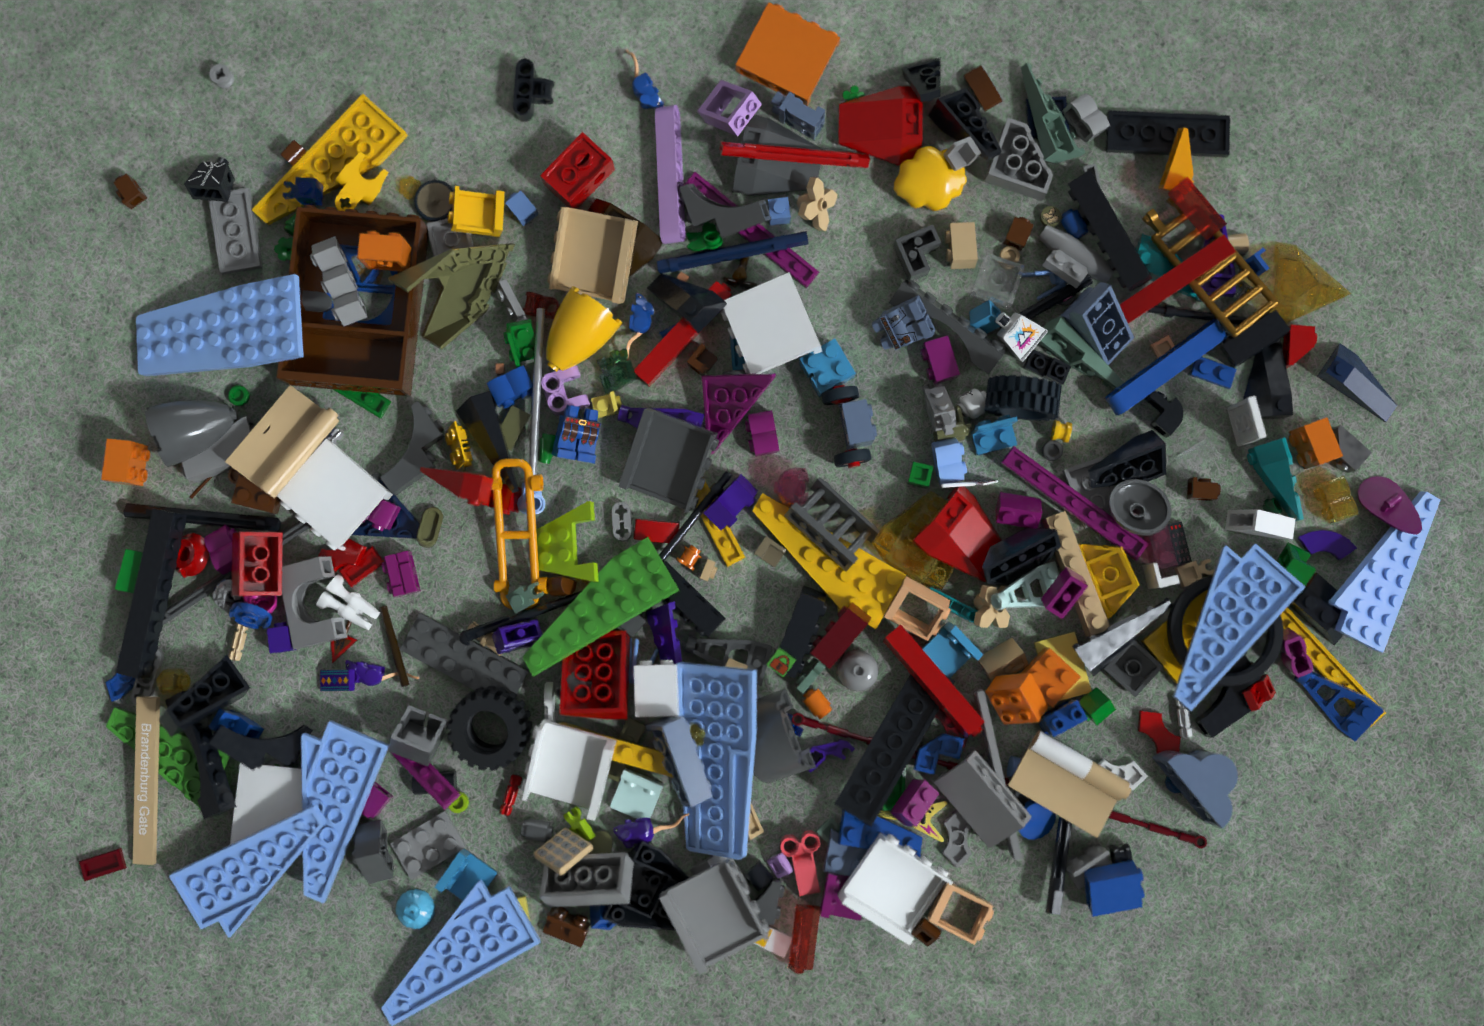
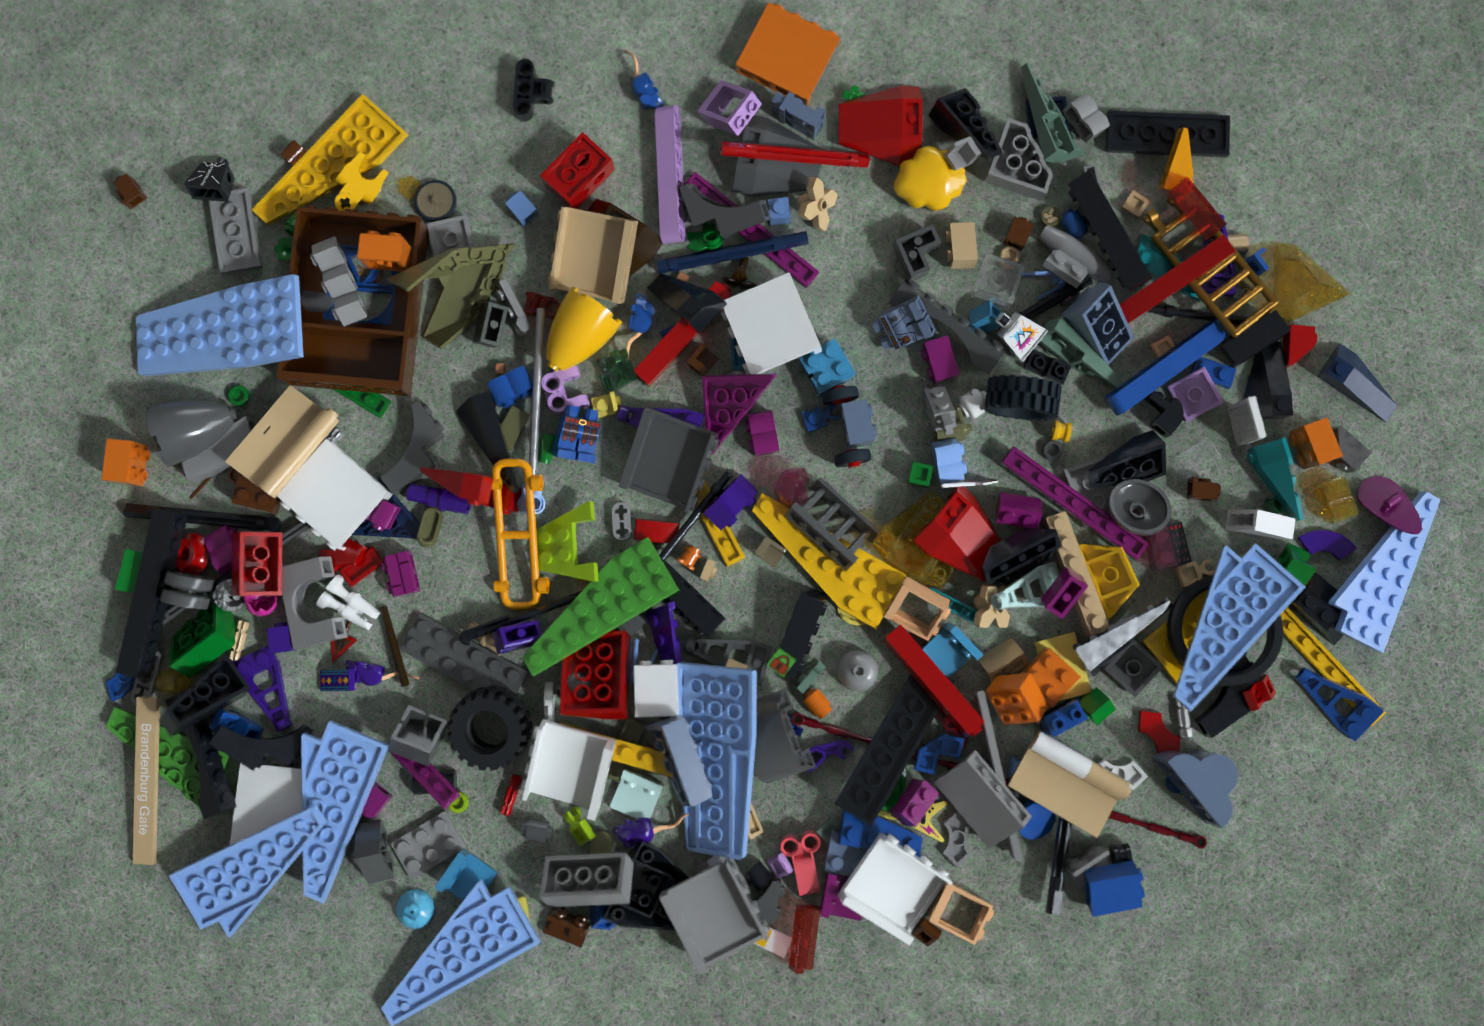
(102, 864): dark red tile -> none
(186, 592): none -> dark grey wheel
(202, 640): none -> green wedge
(223, 81): light grey wheel -> none
(250, 615): blue tile -> none
(255, 664): none -> dark purple plate
(306, 191): clear blue brick -> none
(437, 498): none -> dark purple piece
(453, 437): yellow hinge -> none
(476, 212): yellow panel -> none
(490, 324): none -> pearl dark grey brick
(521, 340): green bracket -> none
(523, 597): sand green plate -> none
(561, 586): reddish brown brick -> none
(563, 851): tile -> none
(697, 734): clear yellow plant -> none
(816, 418): none -> blue plate
(840, 634): dark red brick -> none
(924, 79): black wing -> none
(983, 88): reddish brown slope -> none
(994, 436): dark azure bracket -> none
(1135, 204): none -> tan tile
(1154, 578): white panel -> none
(1196, 393): none -> lavender tile
(1294, 654): magenta brick -> none

